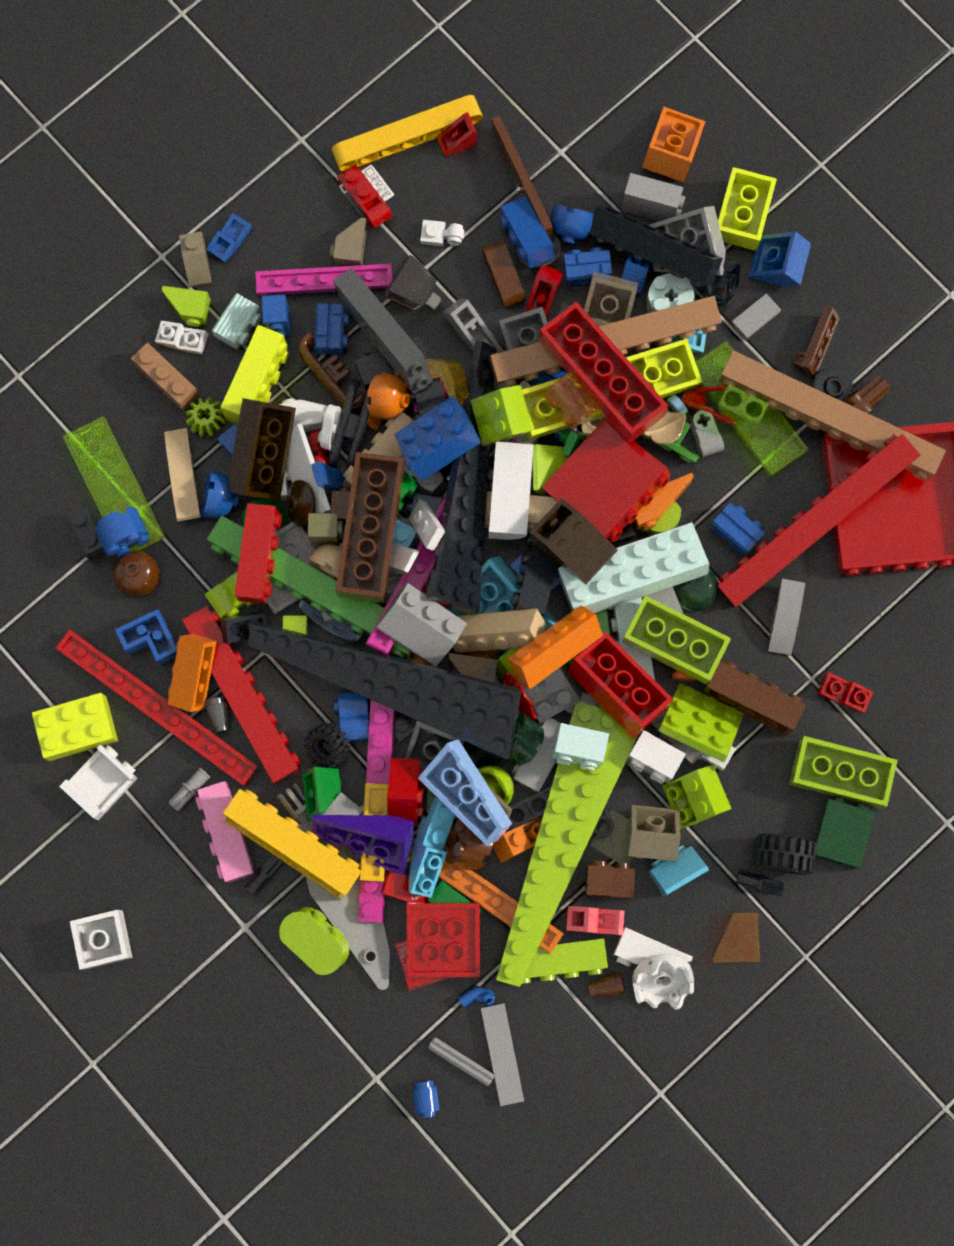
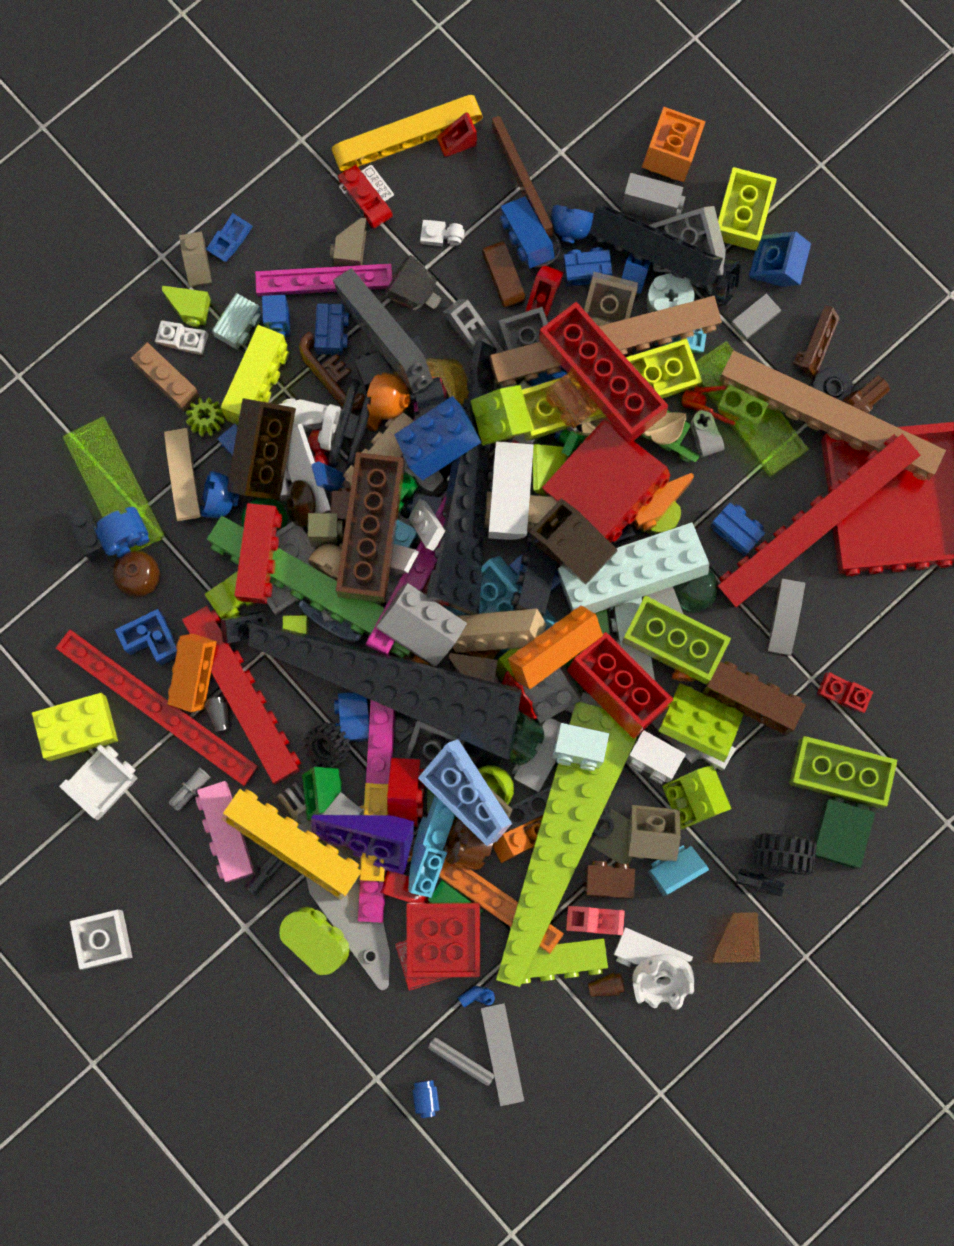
(676, 404): light blue tile -> none

